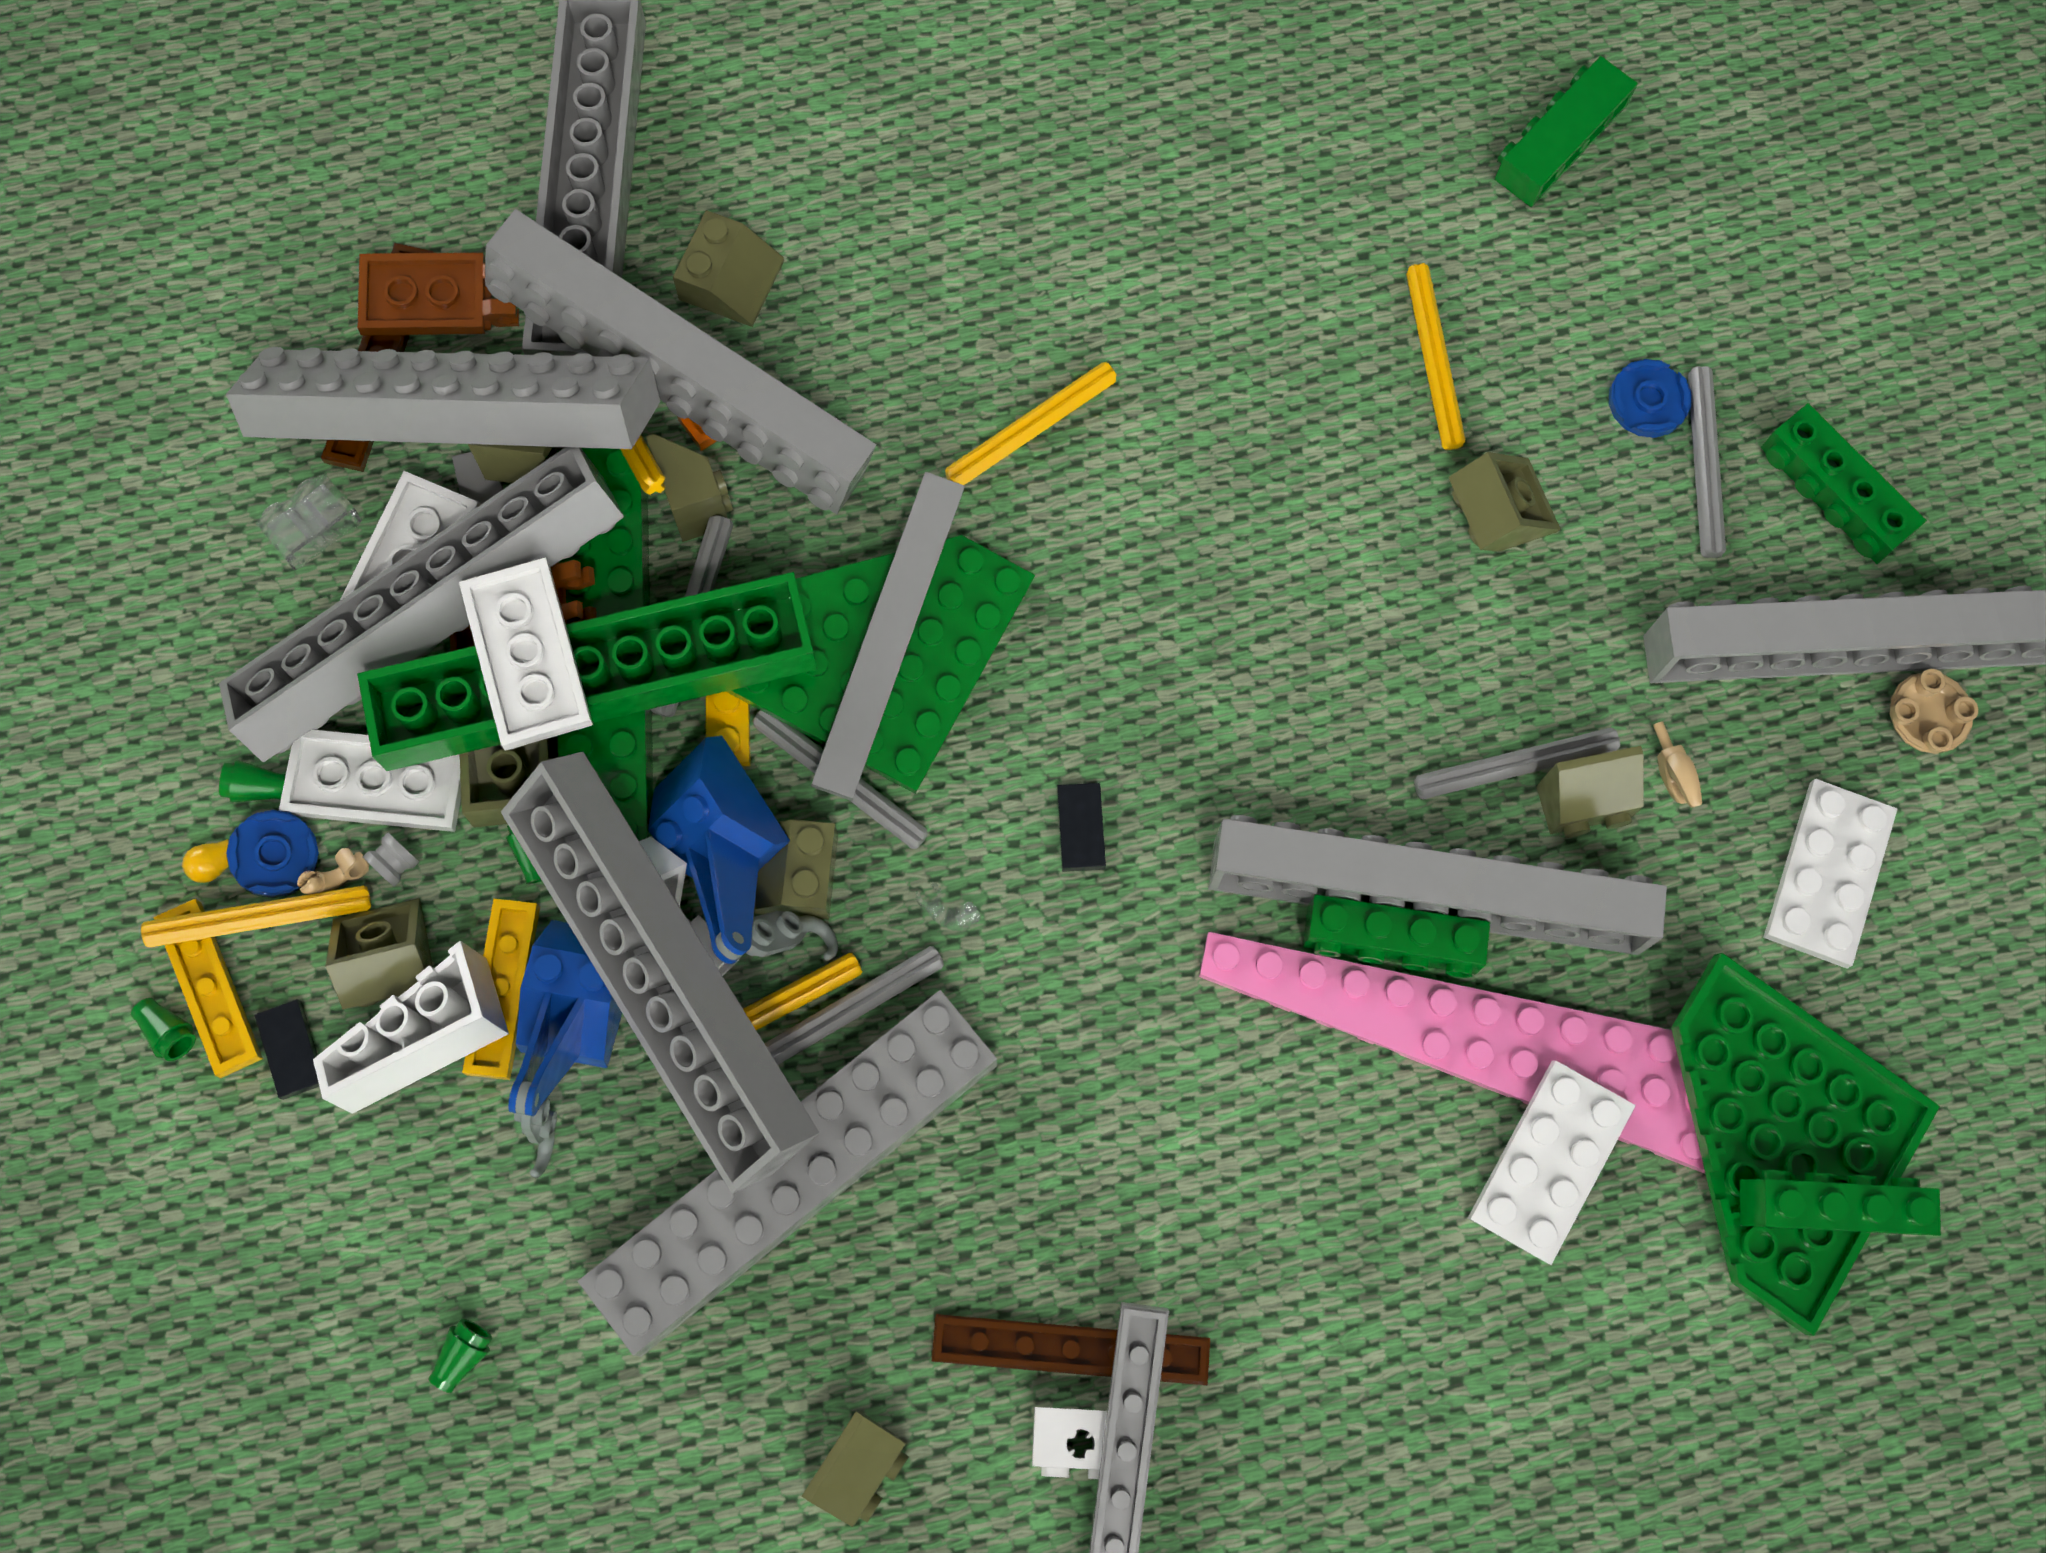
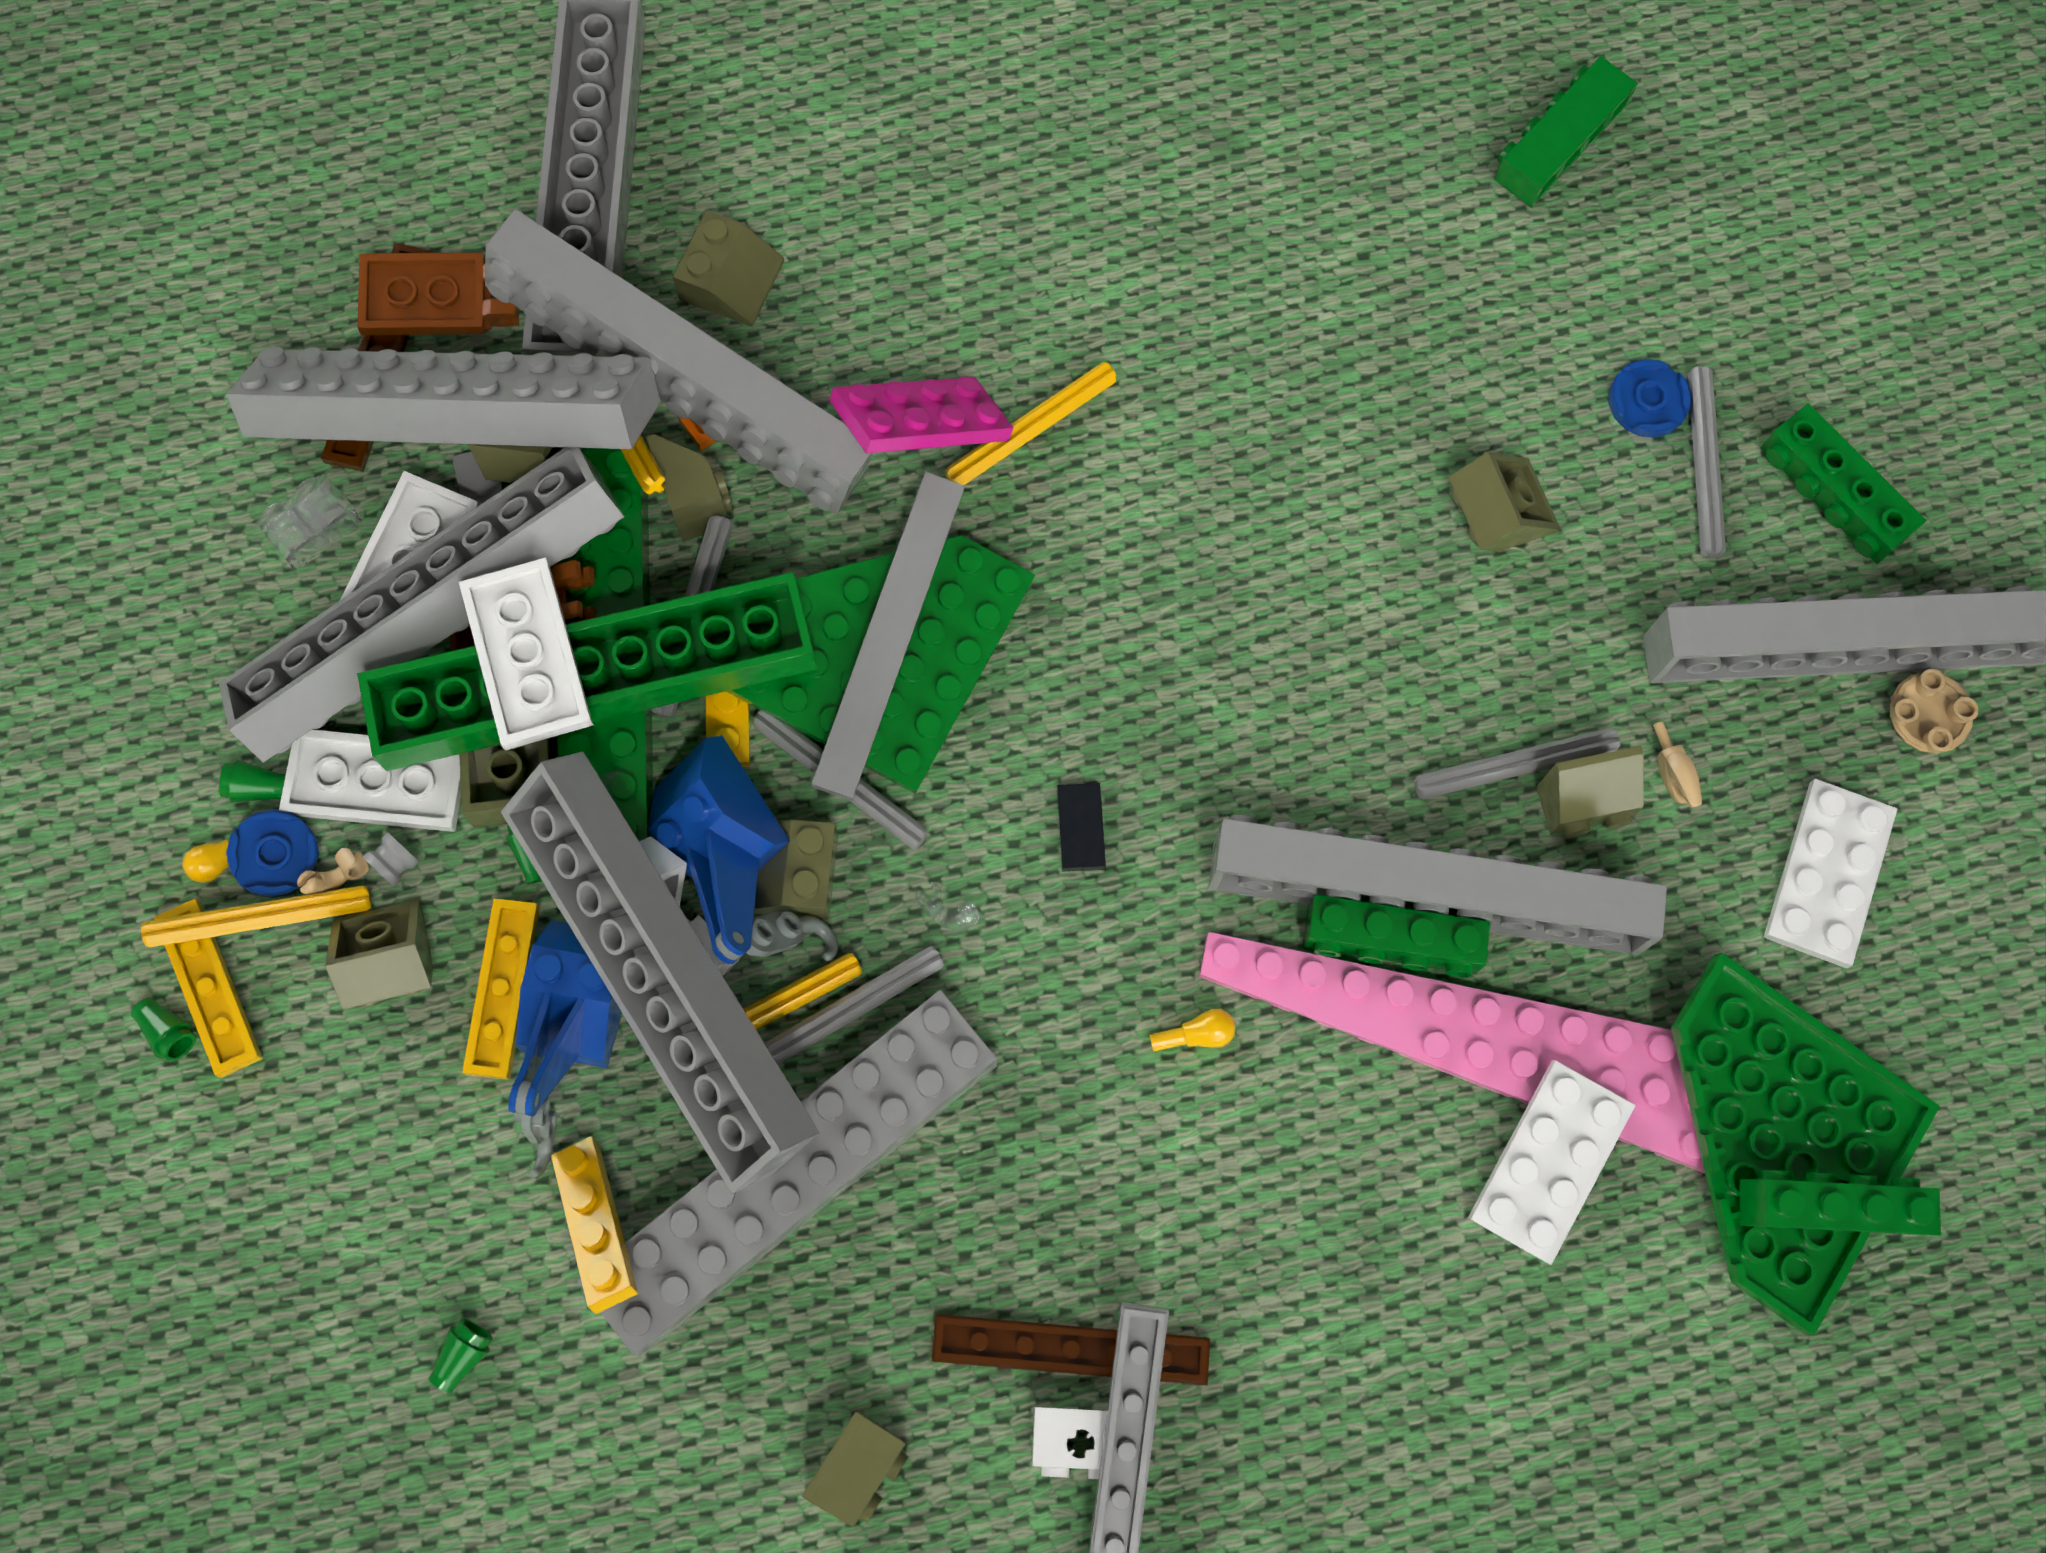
(288, 1048): black tile -> none
(415, 1034): white wedge -> none
(594, 1225): none -> yellow plate
(920, 414): none -> dark pink plate
(1210, 1029): none -> yellow piece
(1435, 357): yellow axle -> none

